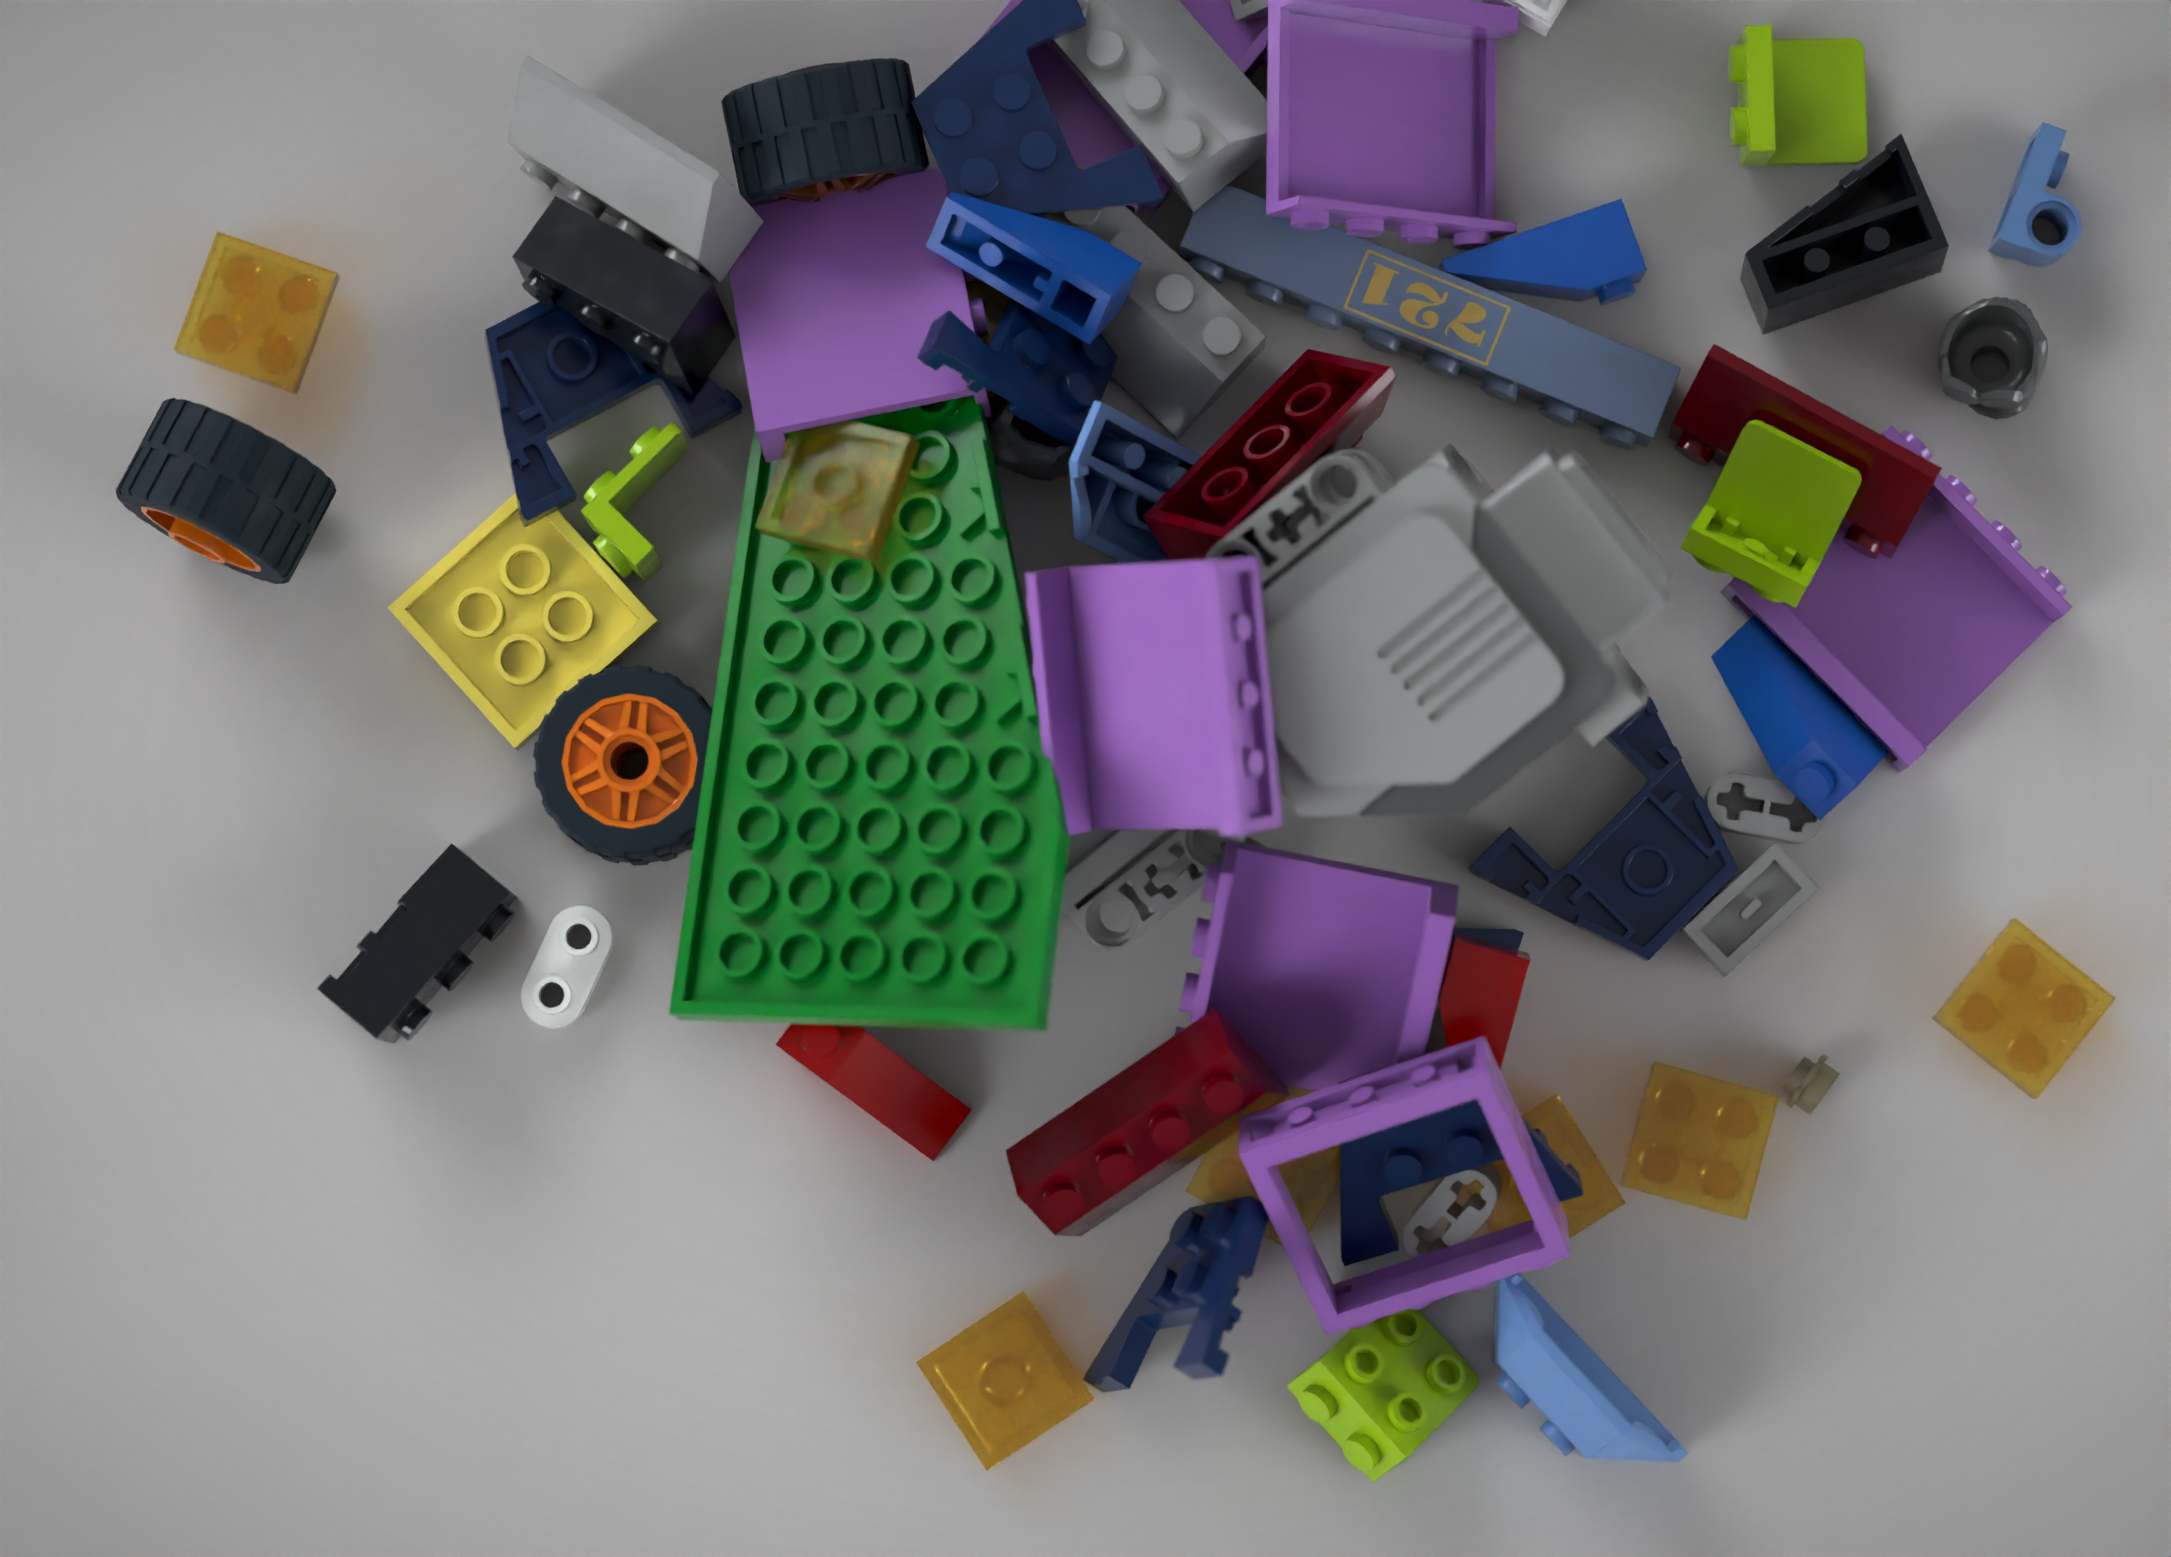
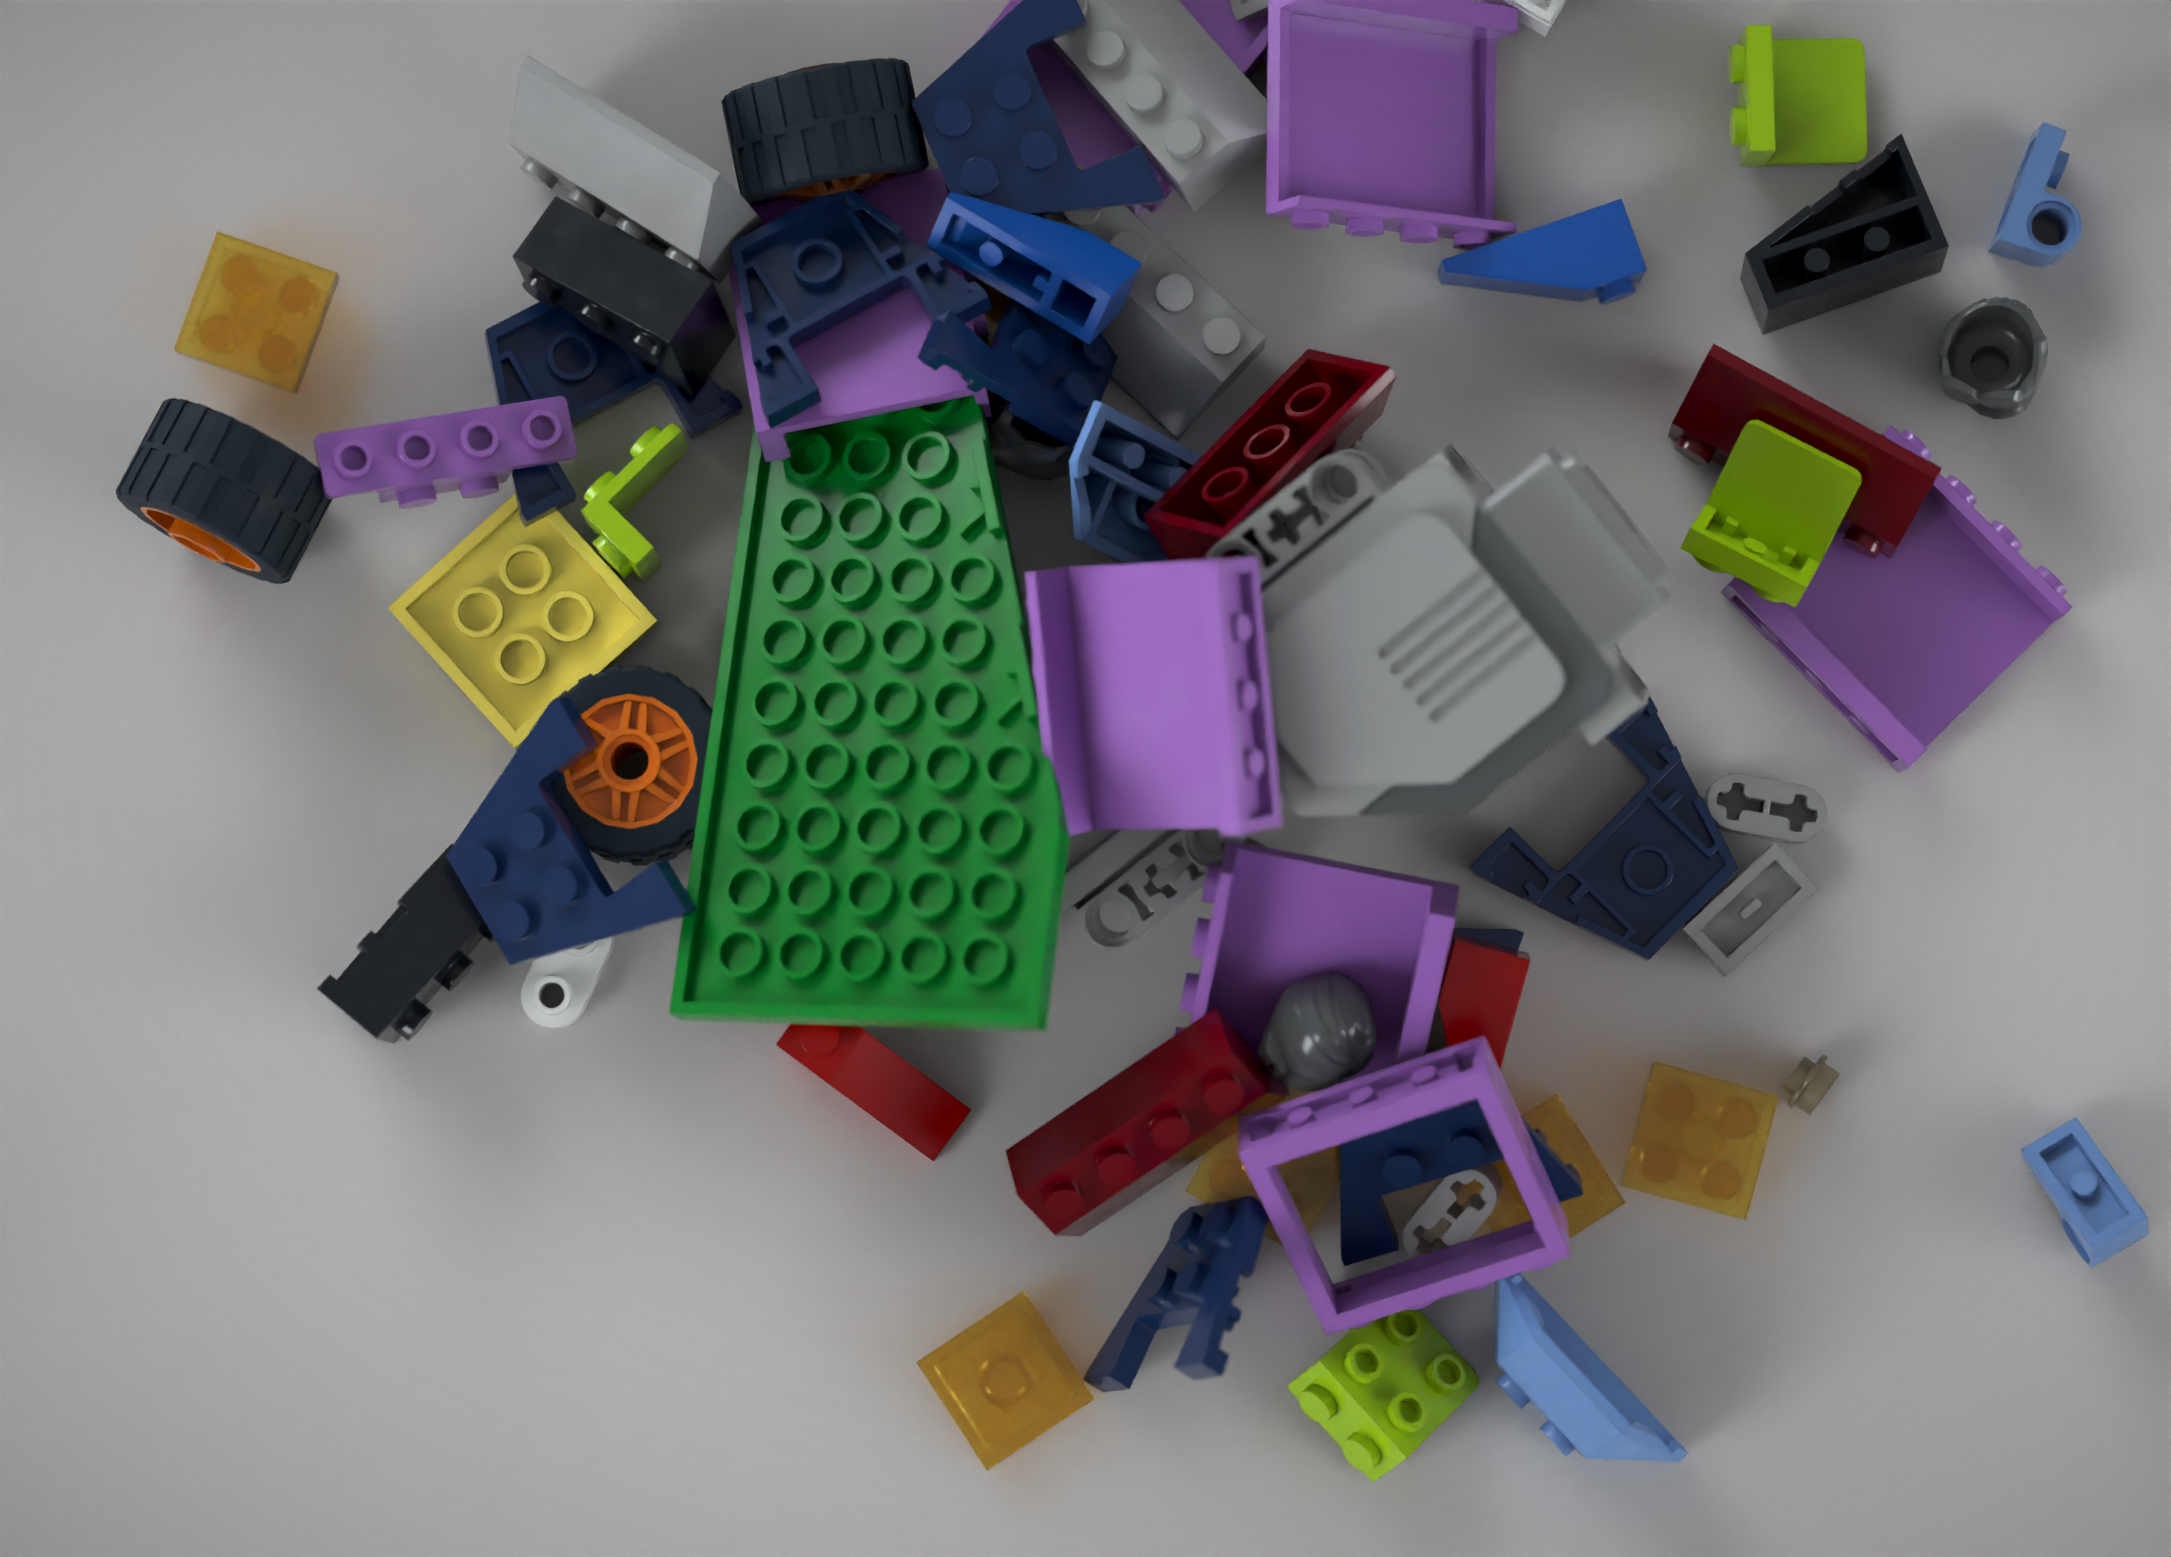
(445, 452): none -> medium lavender bracket
(533, 868): none -> dark blue wing
(821, 270): none -> dark blue wing
(838, 488): clear yellow plate -> none
(1319, 1033): none -> dark grey hair
(1433, 316): sand blue brick -> none
(1795, 720): blue slope -> none
(2023, 1008): clear yellow plate -> none
(2087, 1191): none -> medium blue plate

